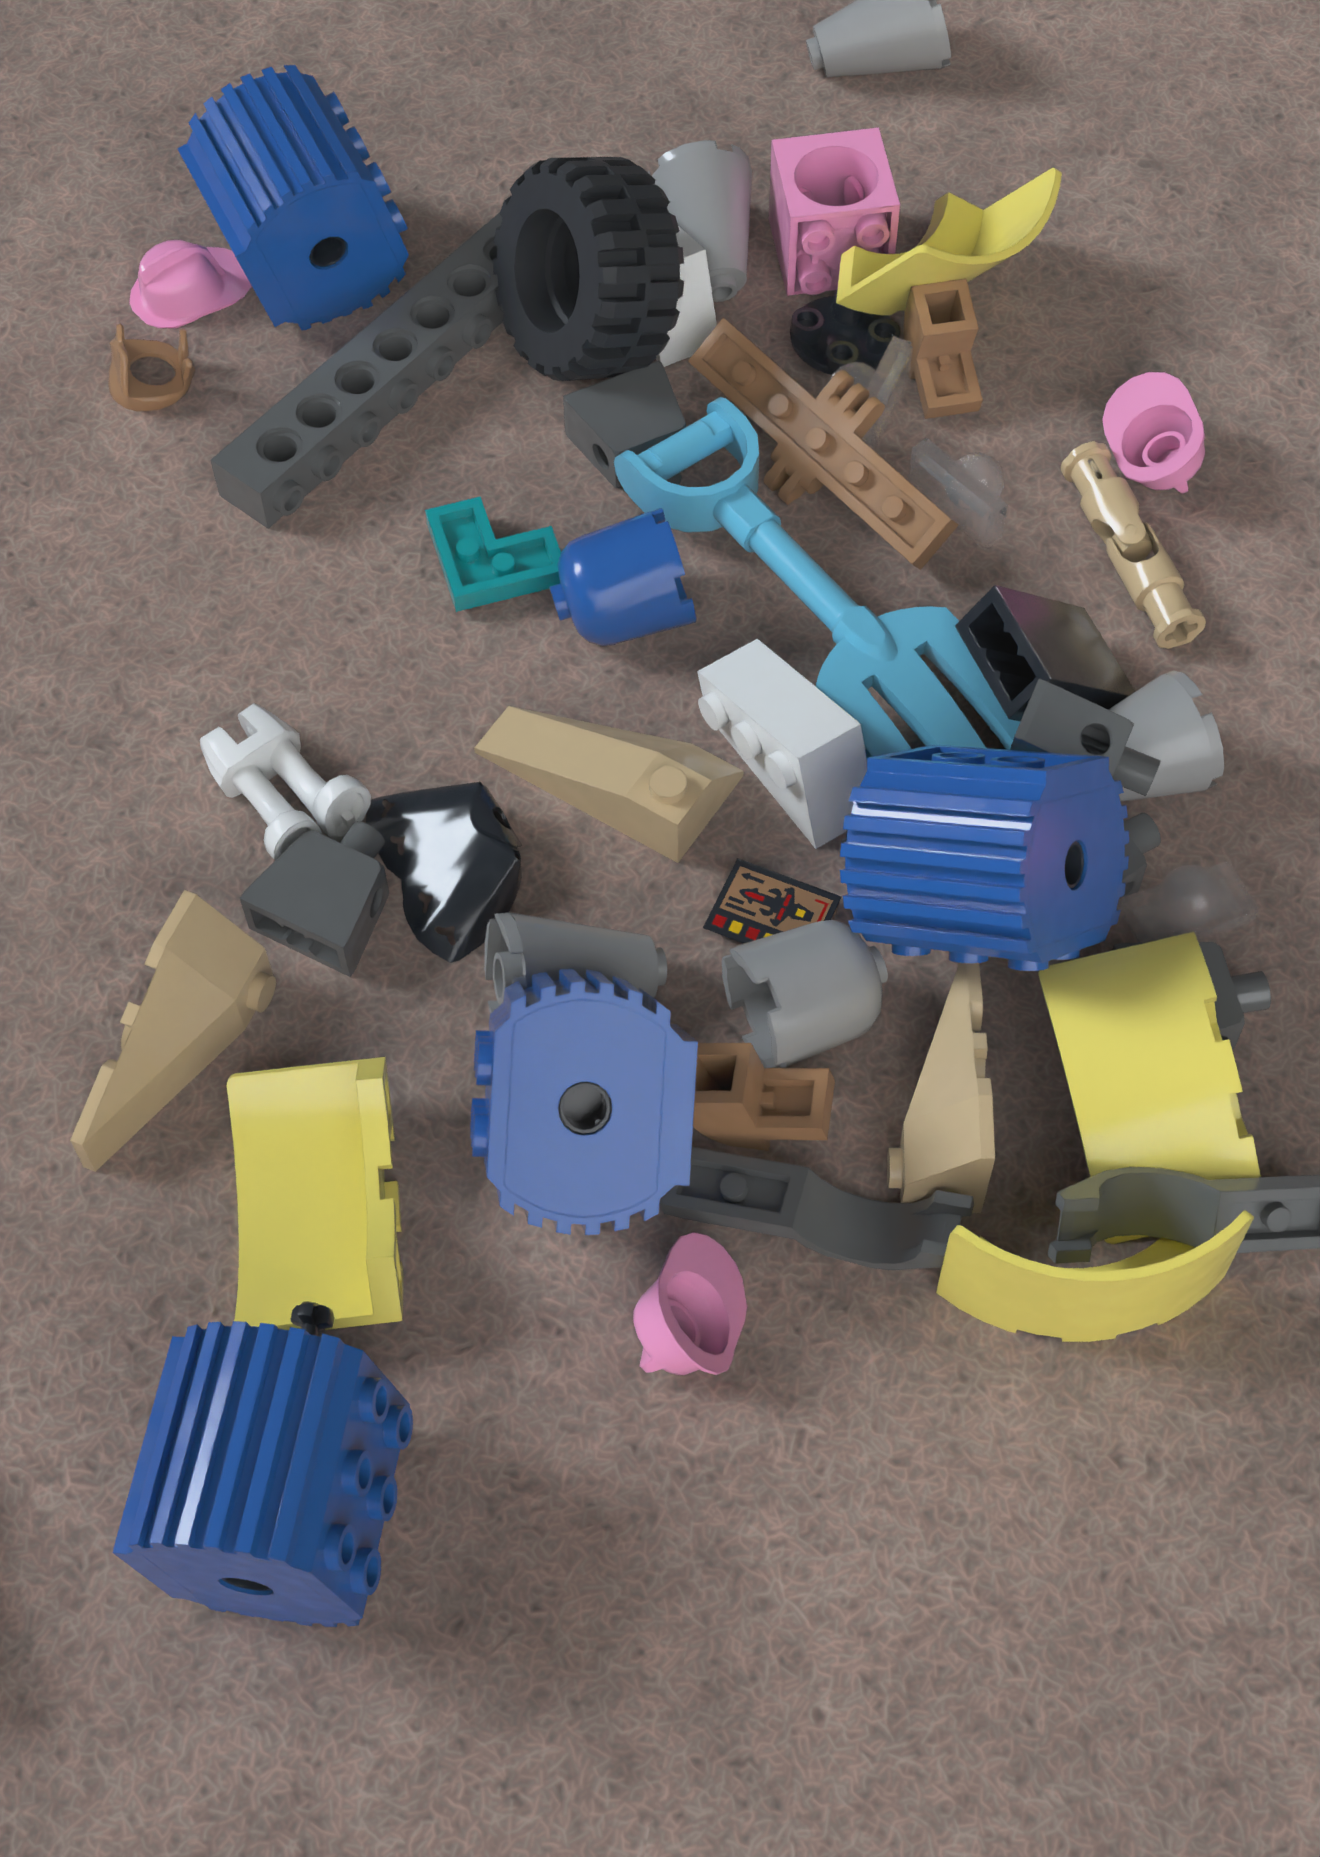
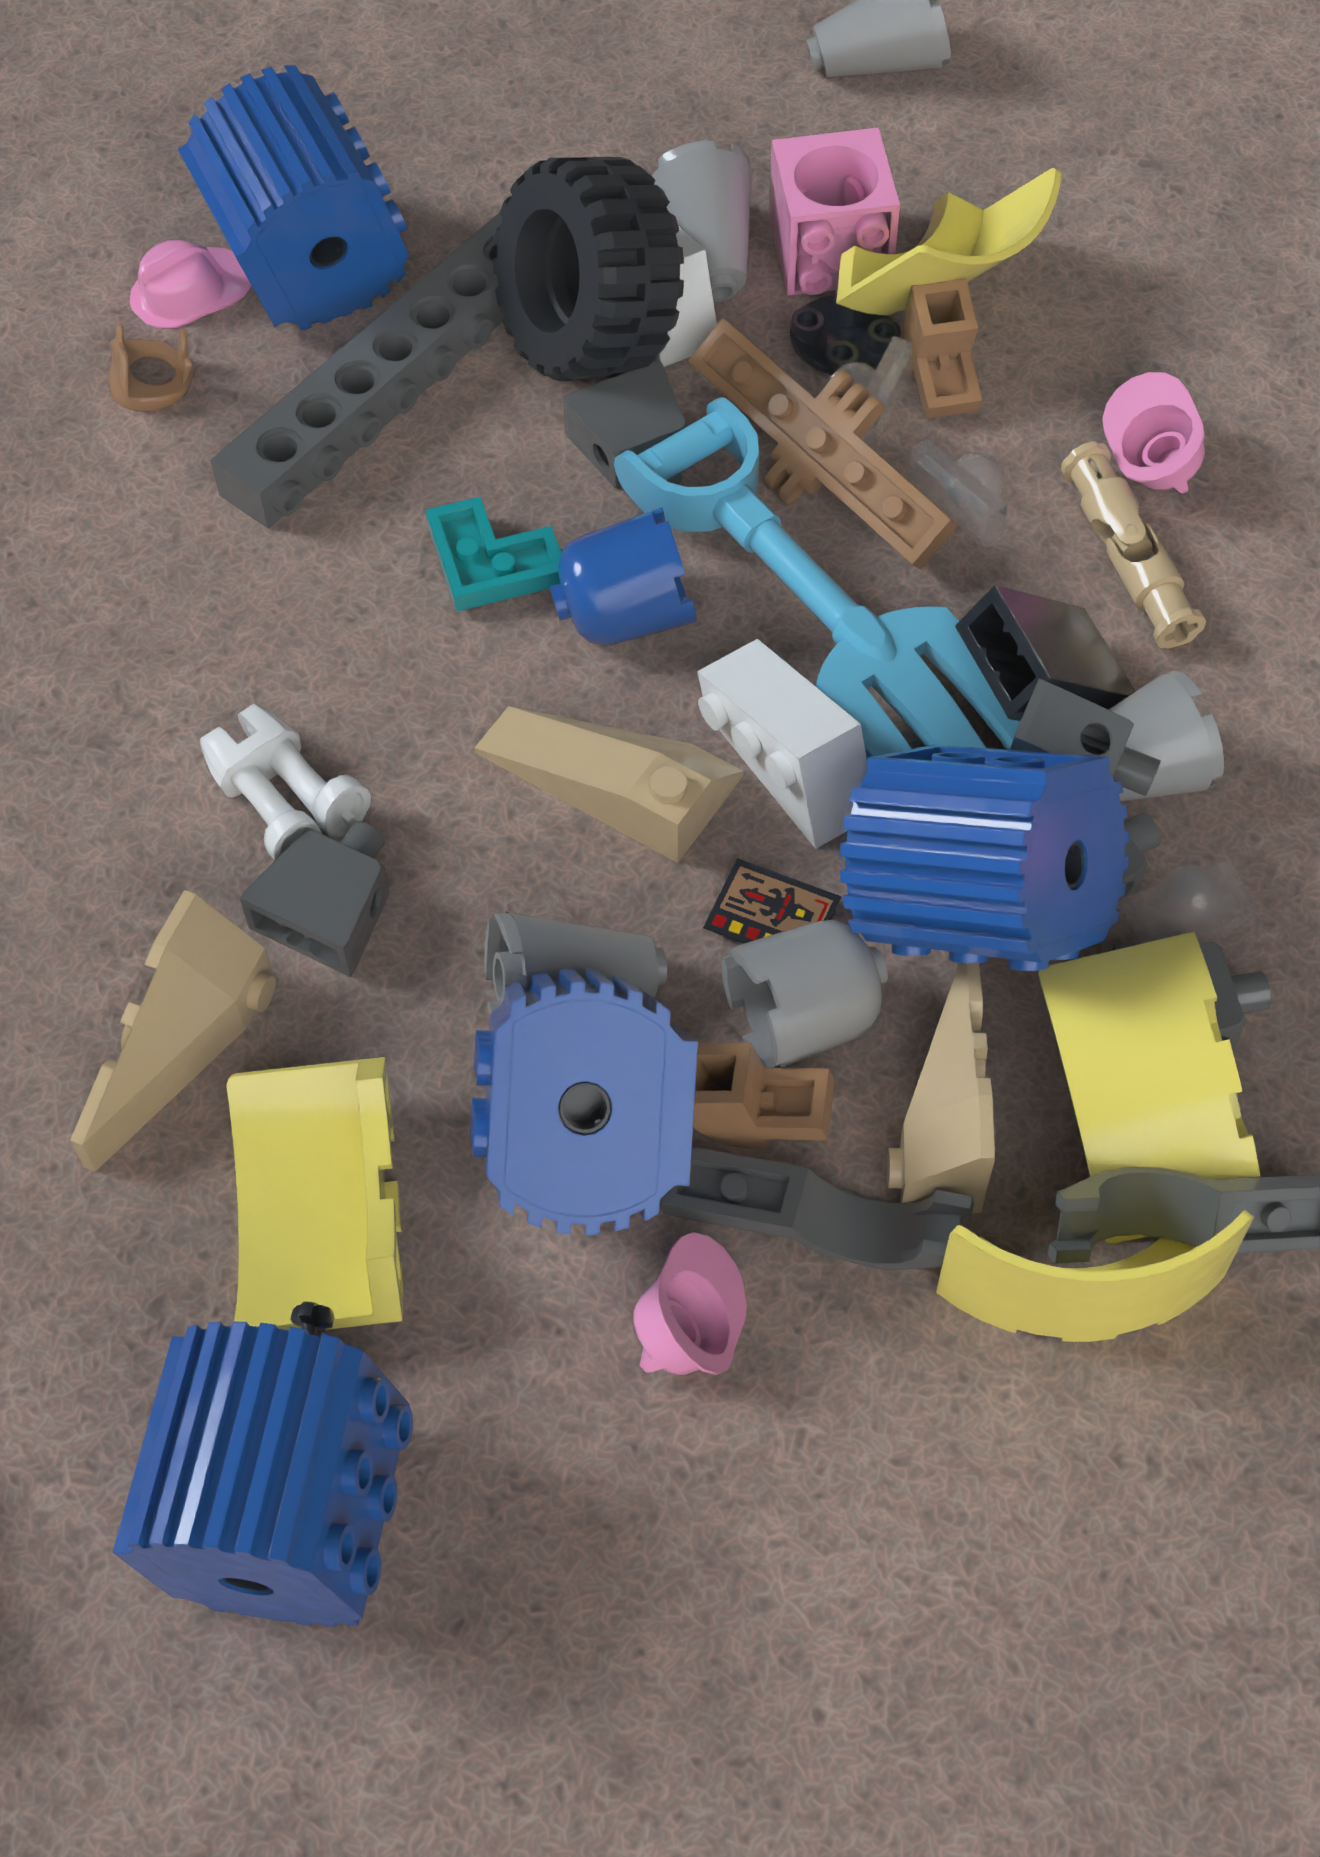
(458, 854): black piece -> none

